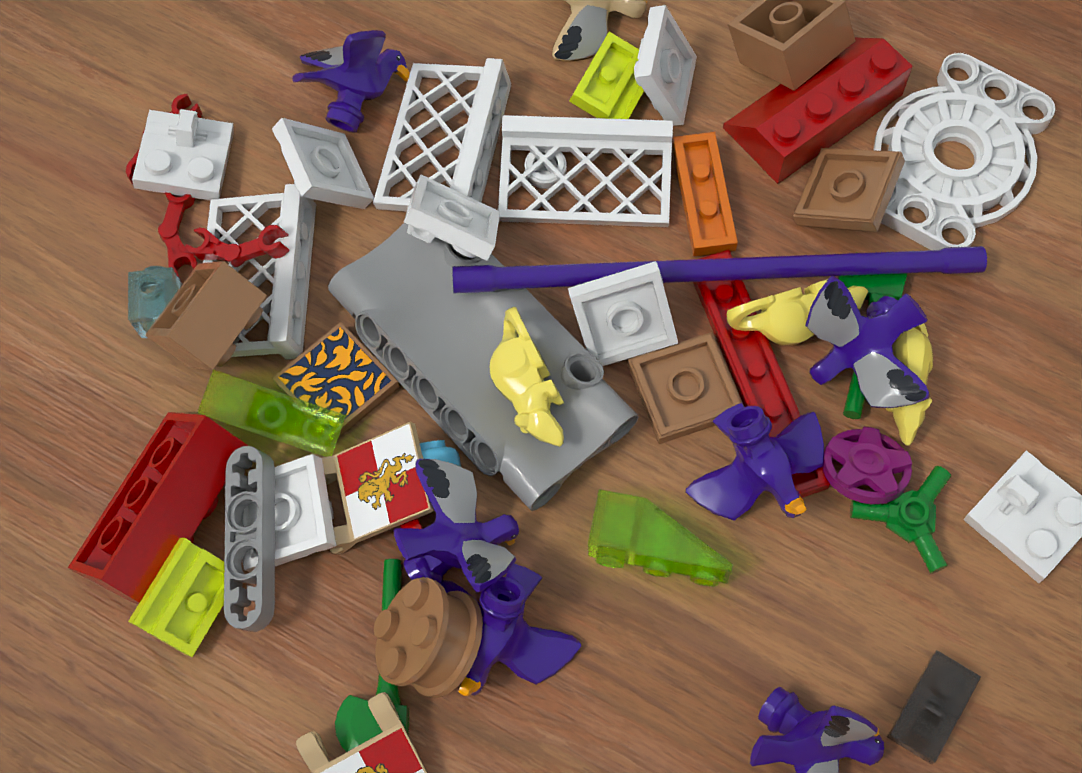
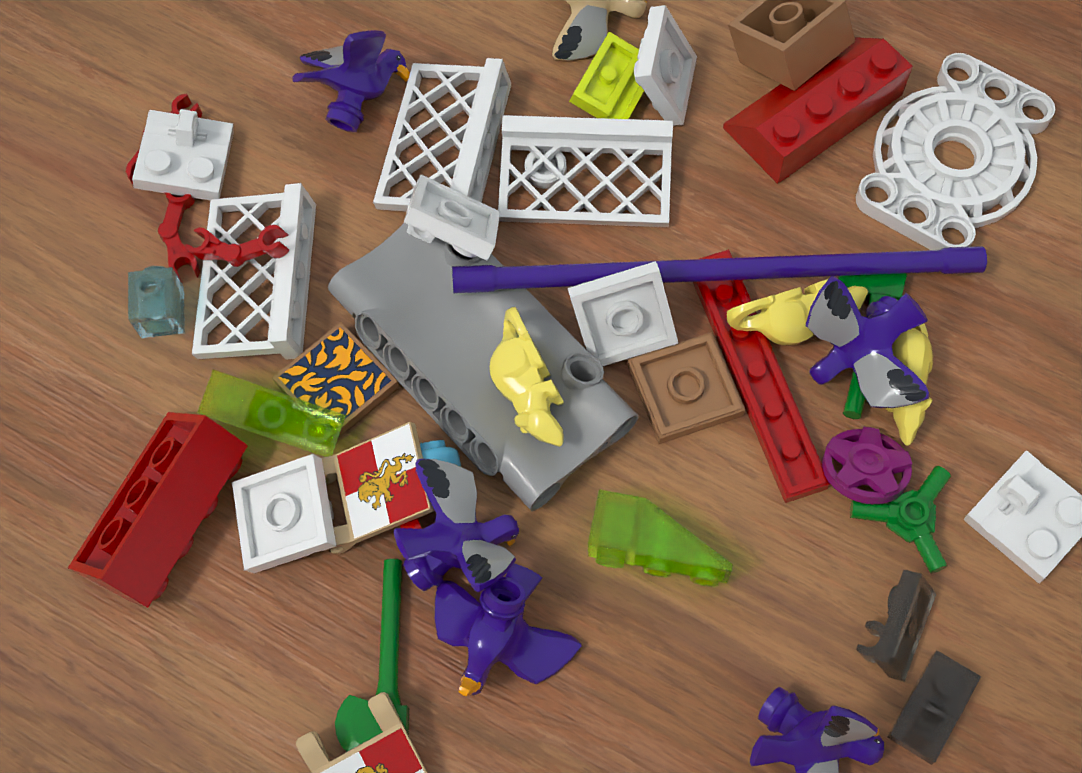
(183, 598): neon yellow plate -> none
(207, 316): medium nougat brick -> none
(241, 539): light grey beam -> none
(322, 164): white hinge -> none
(428, 638): medium nougat wheel -> none
(704, 194): orange plate -> none
(760, 463): dark purple animal -> none
(849, 189): medium nougat tile -> none
(908, 613): none -> clear smoke plate

